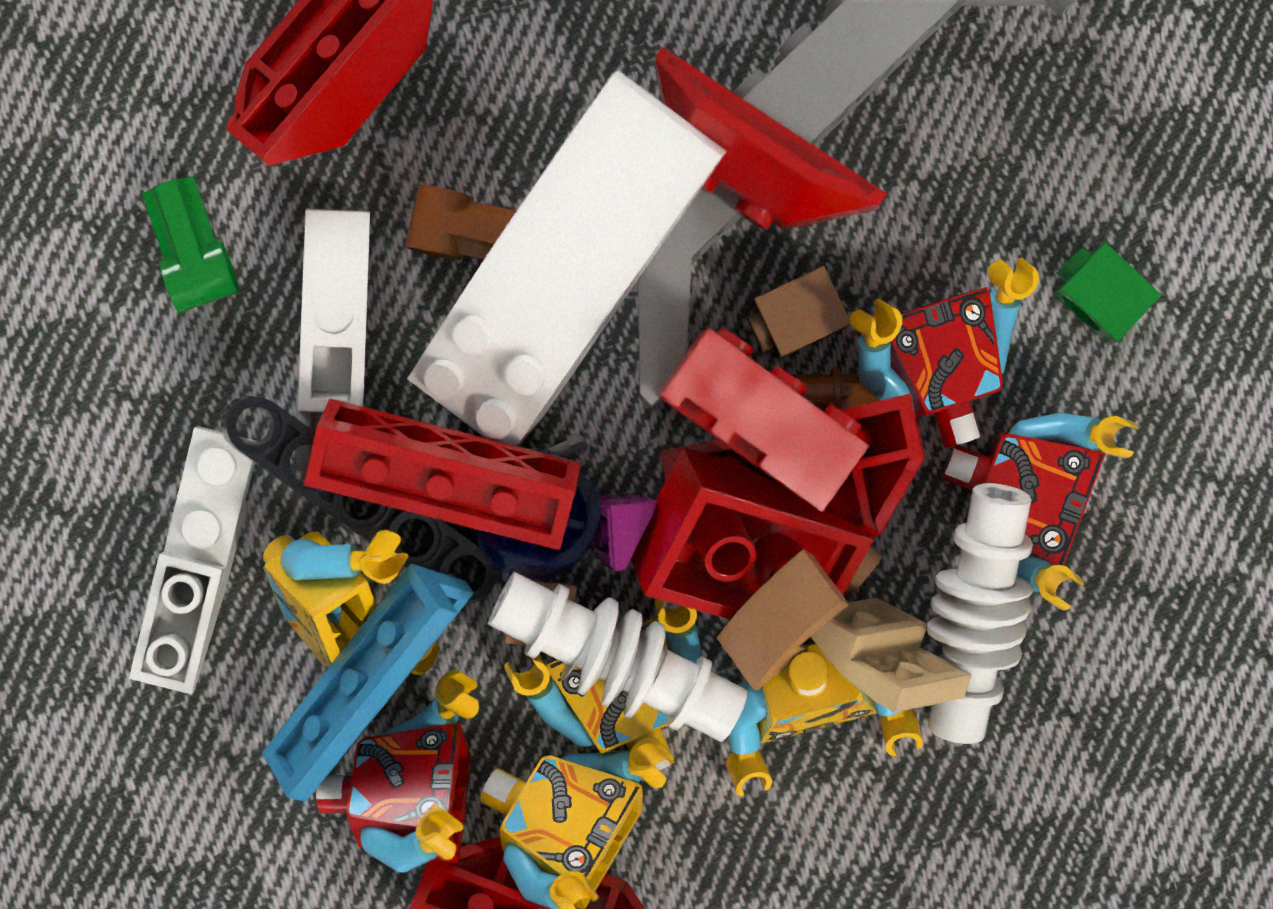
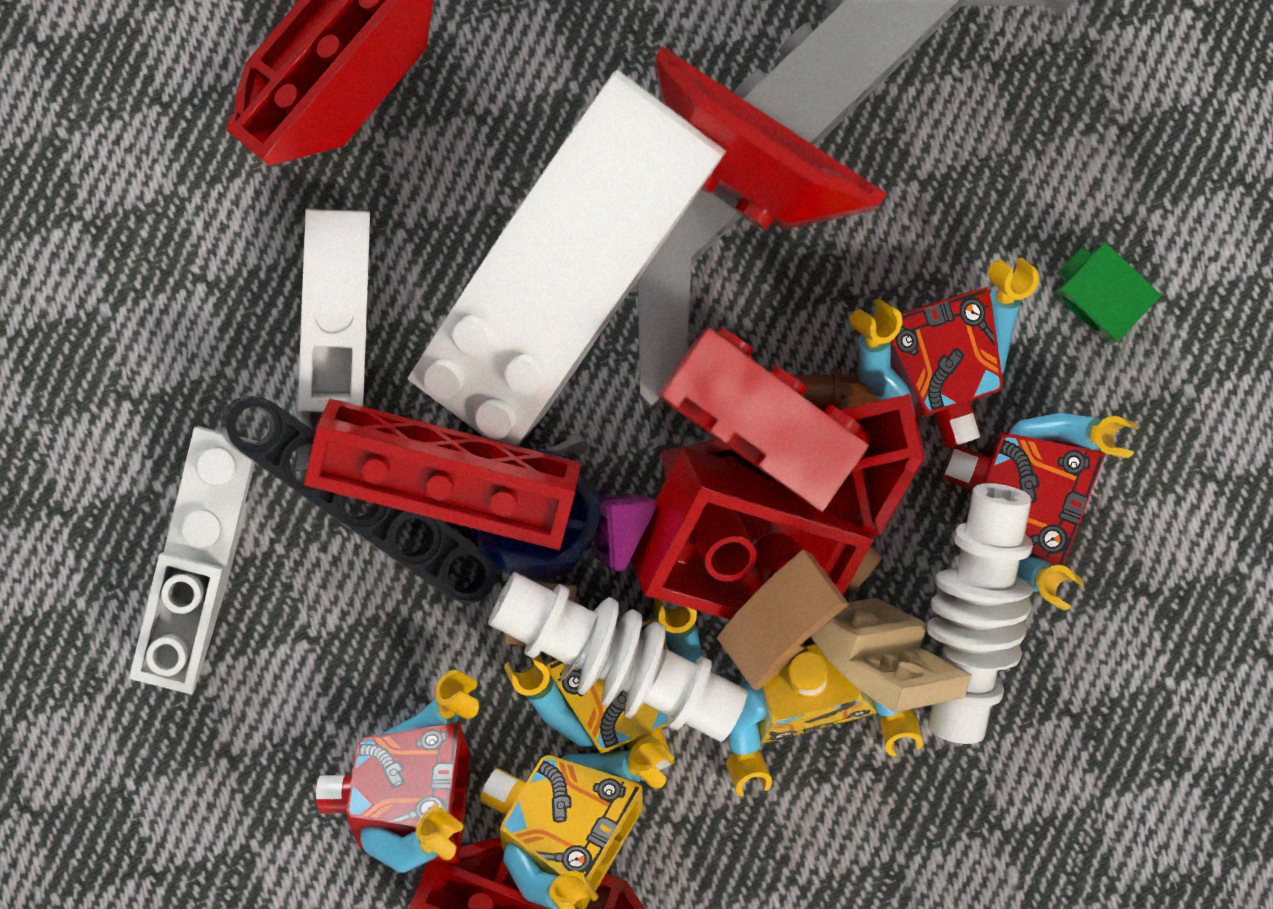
(193, 260): green piece -> none
(327, 594): torso -> none
(364, 678): dark azure fence -> none
(454, 225): dark orange piece -> none
(798, 314): medium nougat brick -> none

